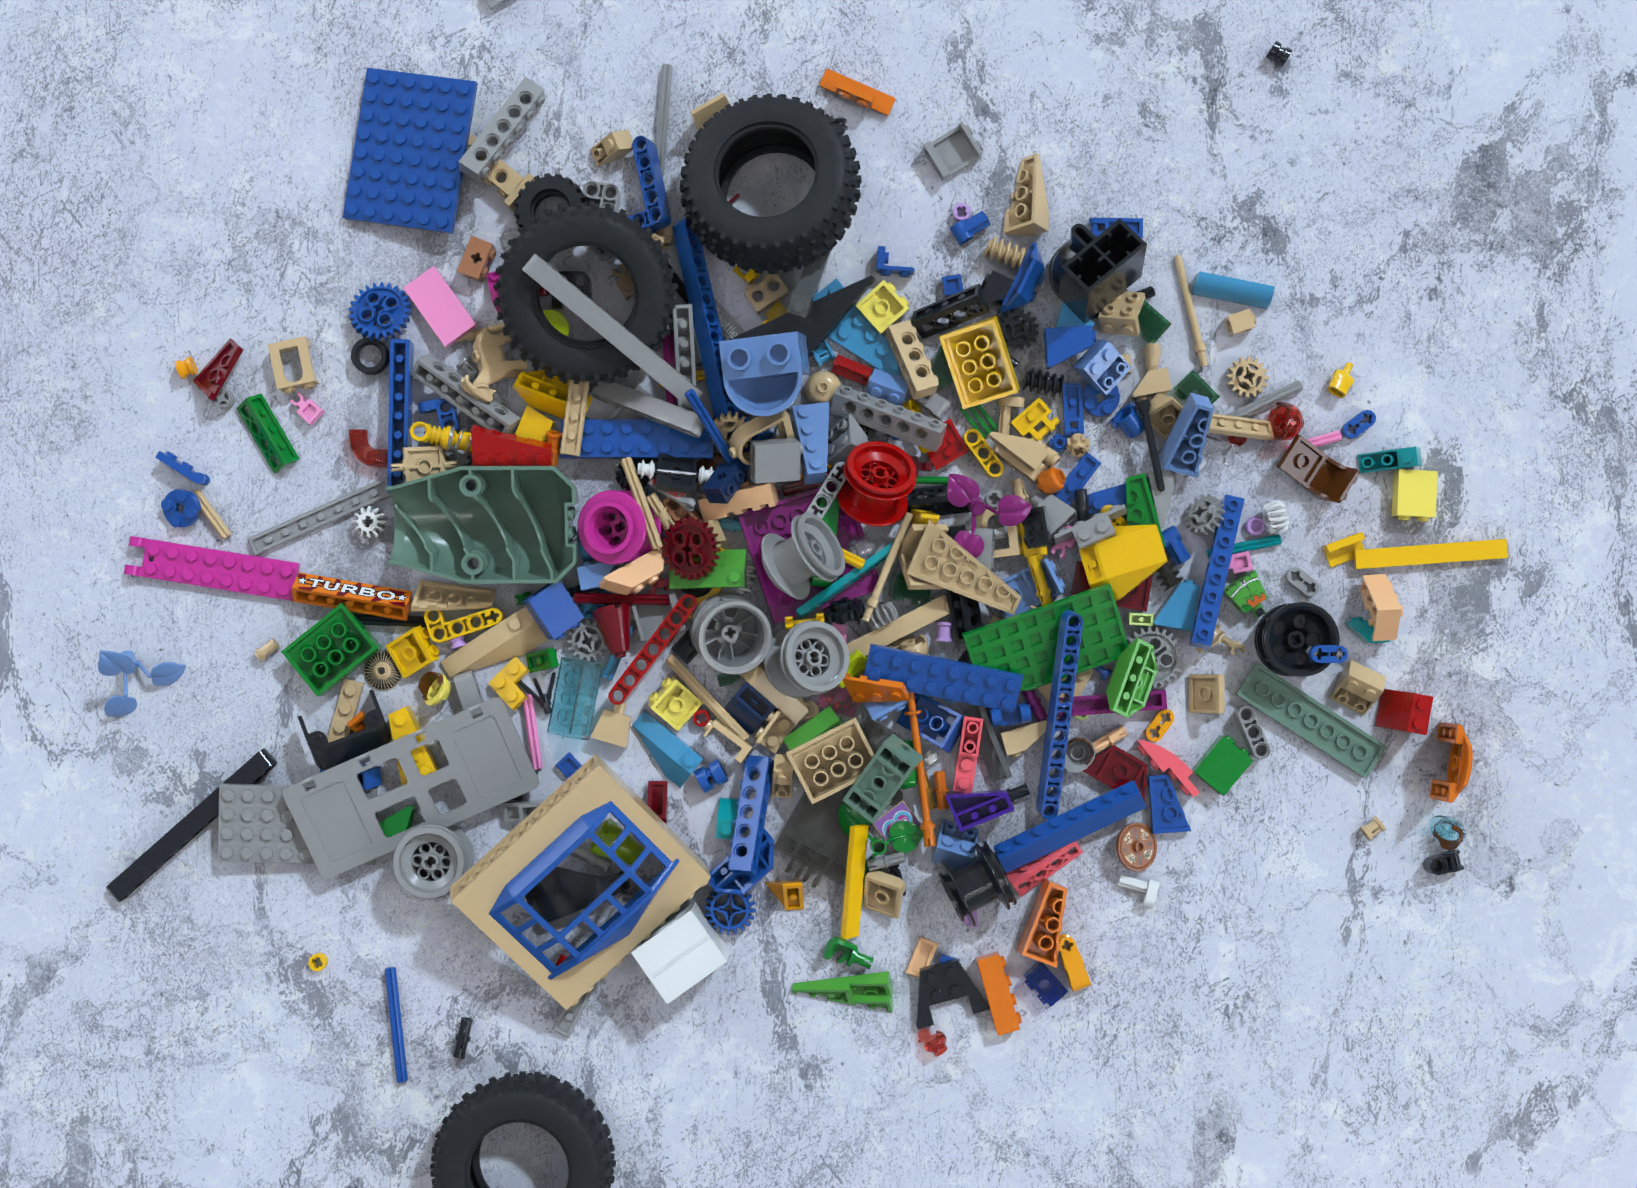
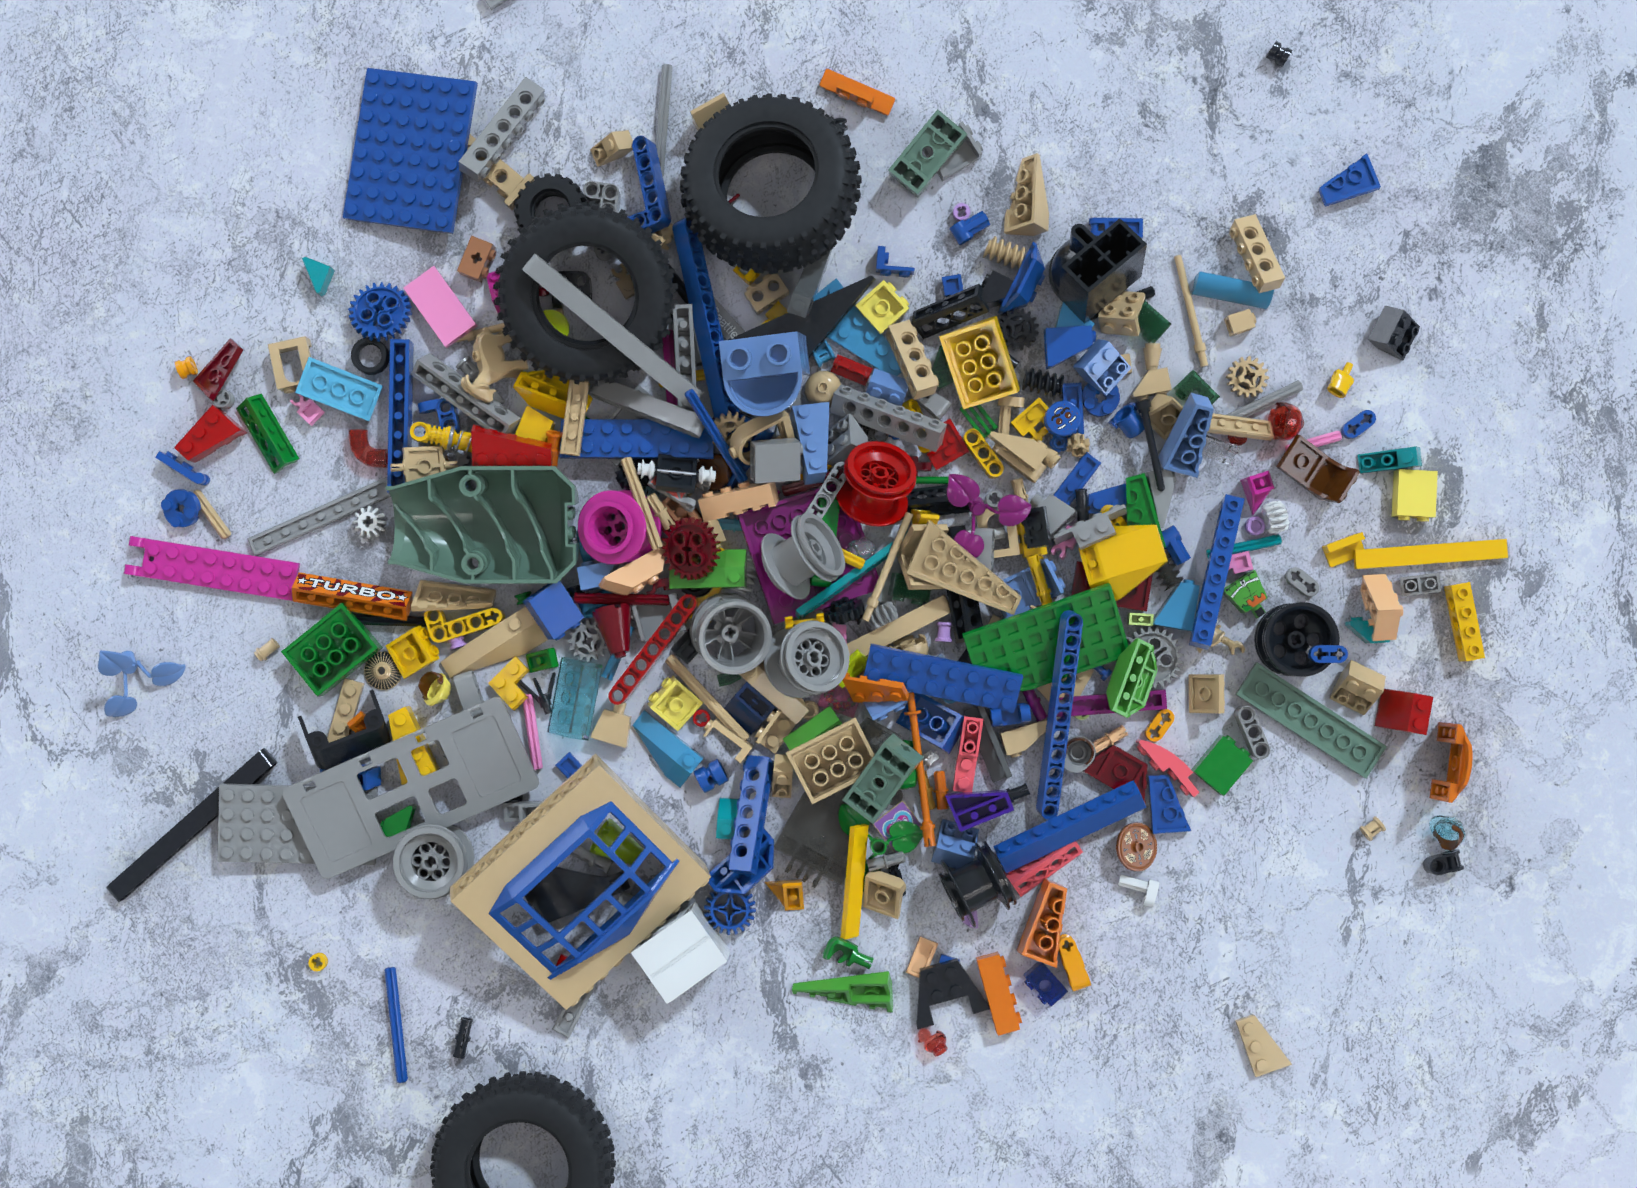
(209, 434): none -> red wedge
(319, 274): none -> teal slope
(338, 389): none -> medium azure plate
(658, 799): dark red slope -> none
(723, 483): dark blue brick -> none
(912, 167): none -> sand green plate
(1051, 480): orange head -> none
(1062, 419): none -> blue head
(1204, 515): light grey gear -> none
(1257, 253): none -> tan brick
(1257, 489): none -> dark pink slope
(1260, 1047): none -> tan wing
(1351, 183): none -> blue wing
(1394, 332): none -> black slope
(1420, 584): none -> light grey slope
(1464, 622): none -> yellow brick

